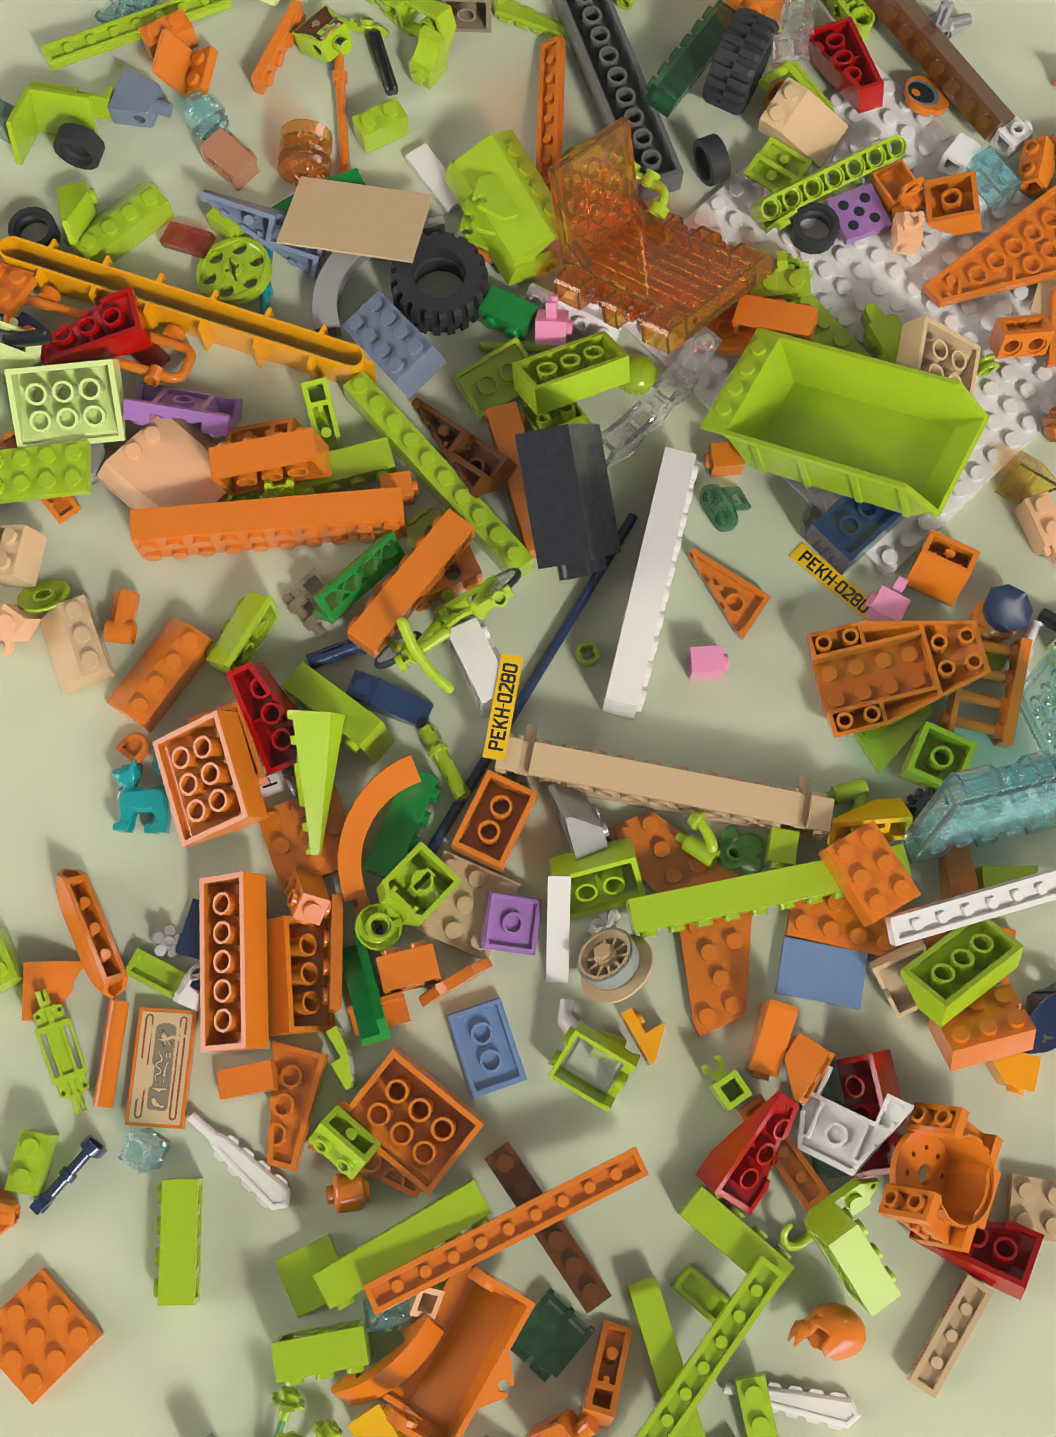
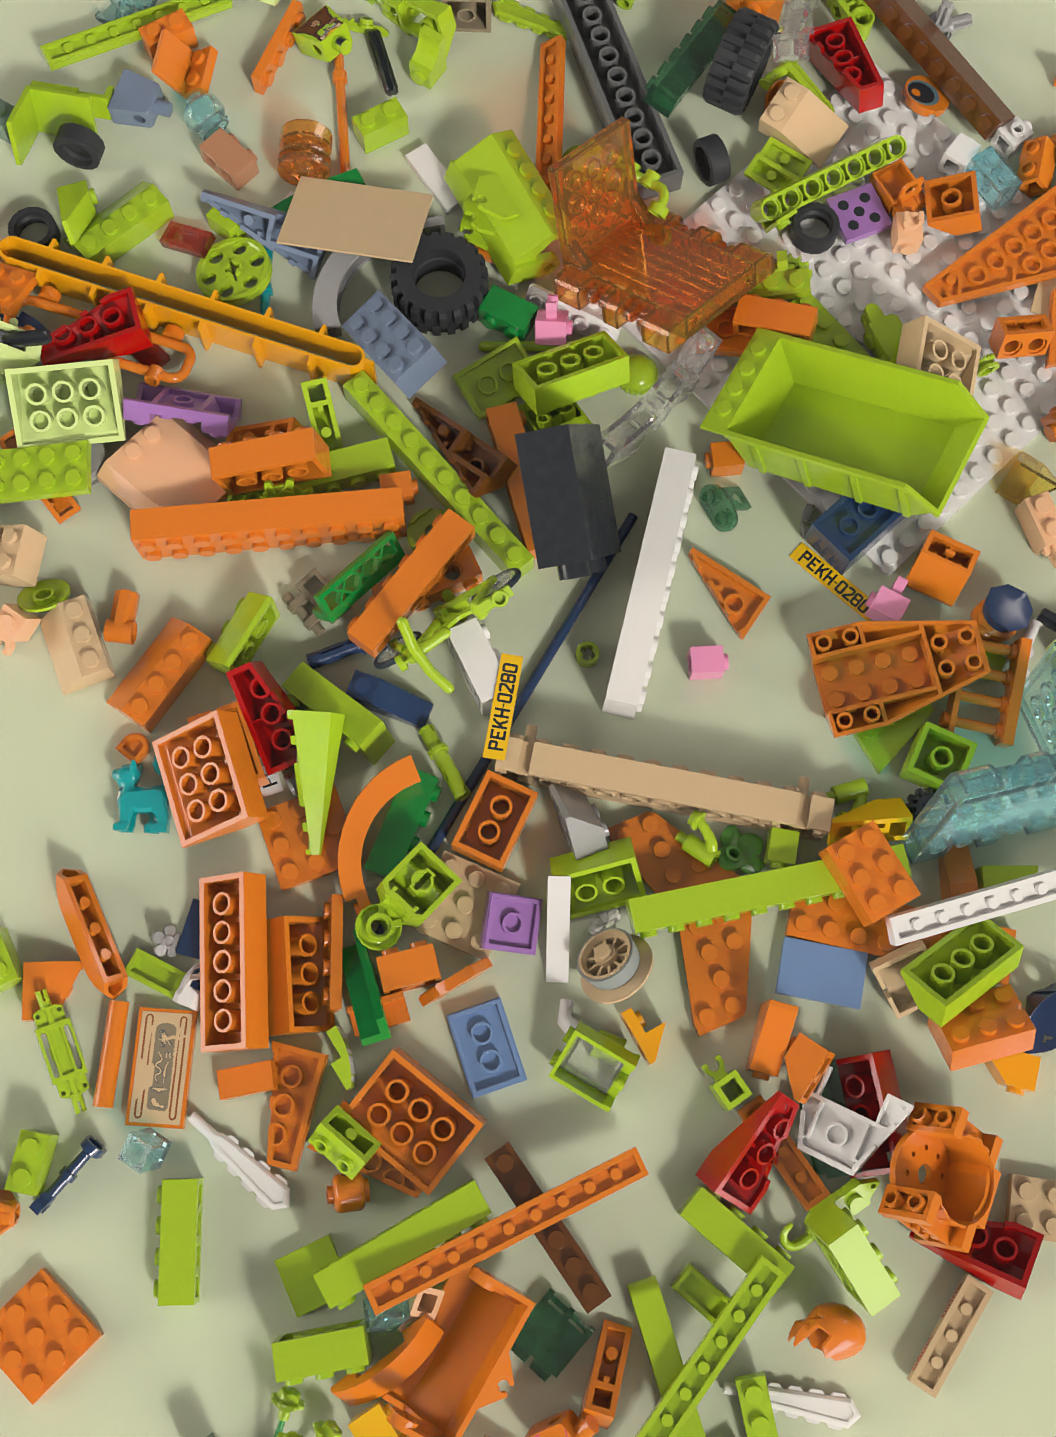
(307, 897): orange brick -> none

